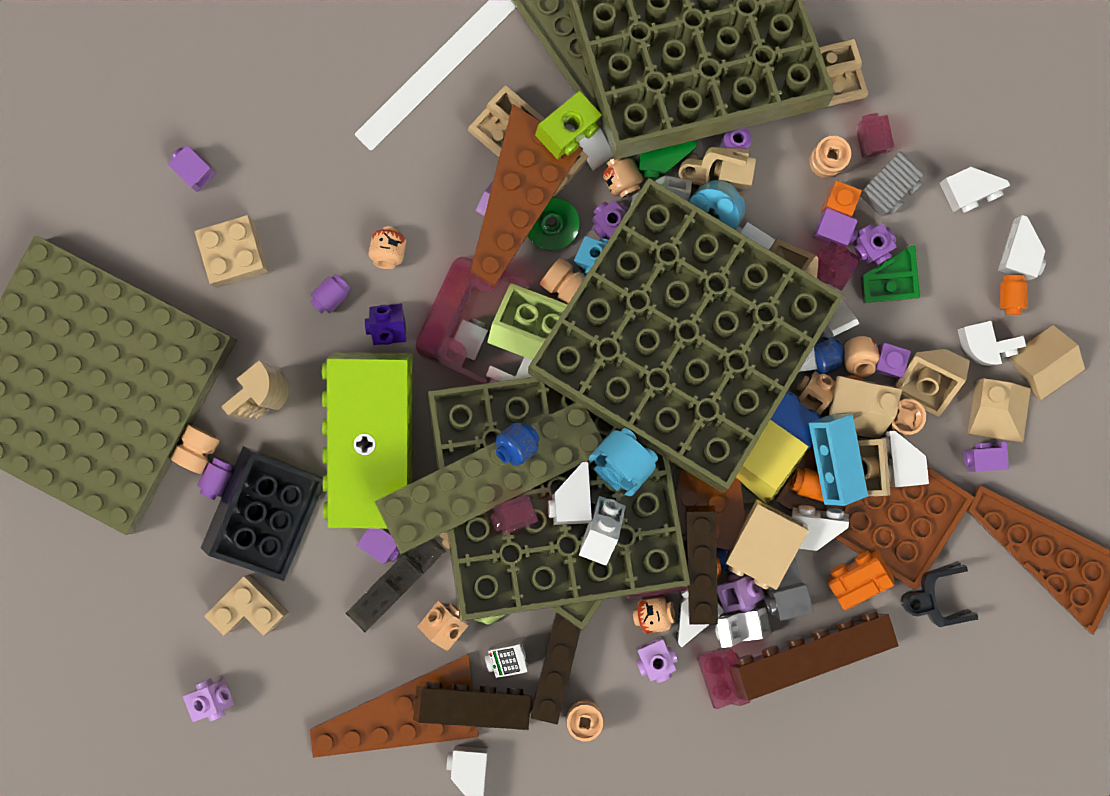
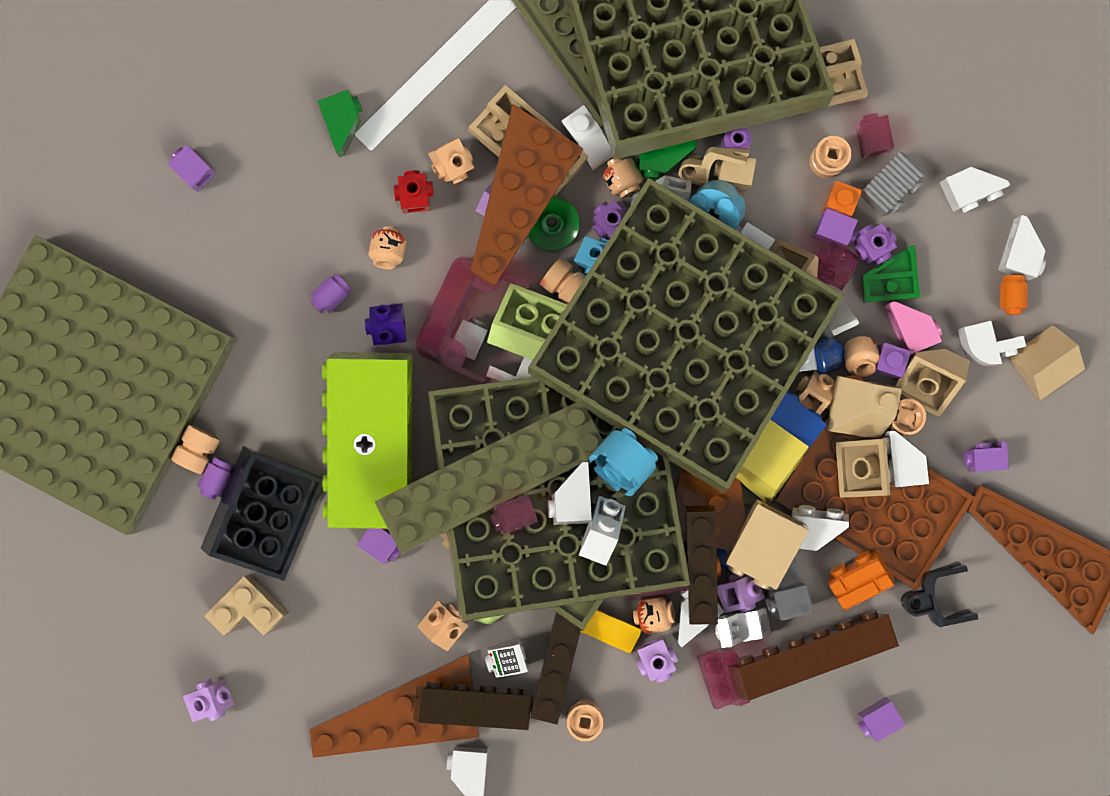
(231, 251): tan brick -> none
(263, 388): tan brick -> none
(341, 119): none -> green slope
(394, 584): clear smoke slope -> none
(415, 201): none -> red brick
(451, 161): none -> light nougat brick
(517, 443): blue head -> none
(574, 111): lime brick -> none
(612, 631): none -> yellow slope
(807, 484): orange brick -> none
(838, 459): medium azure brick -> none
(880, 720): none -> medium lavender brick
(913, 328): none -> bright pink slope
(999, 410): tan slope -> none

